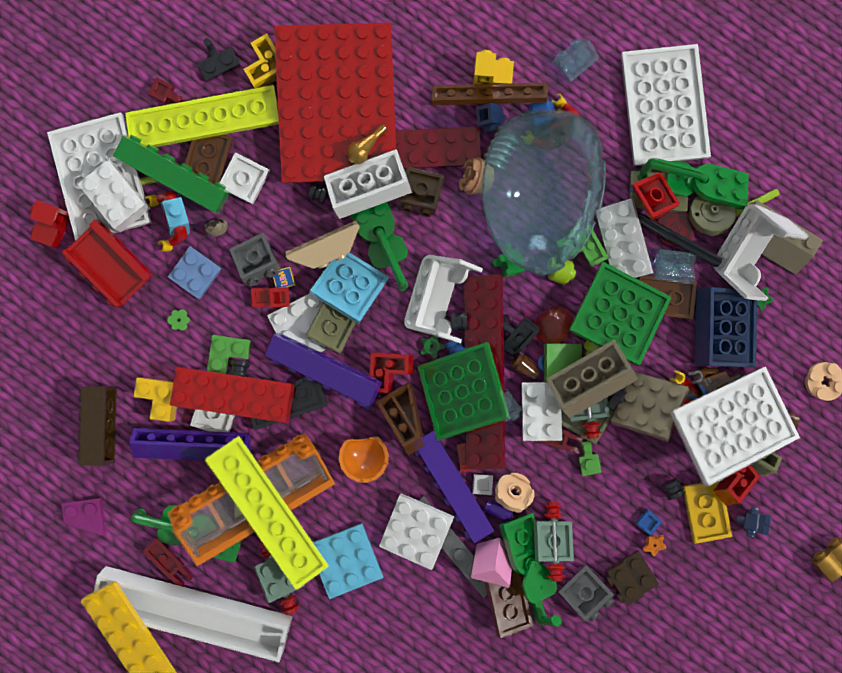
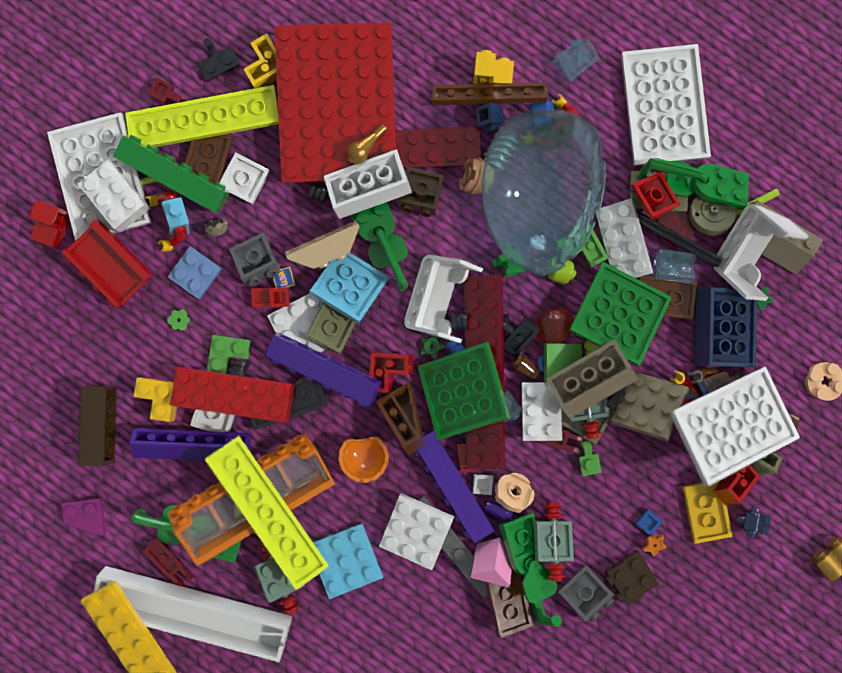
(673, 488): black wheel -> none

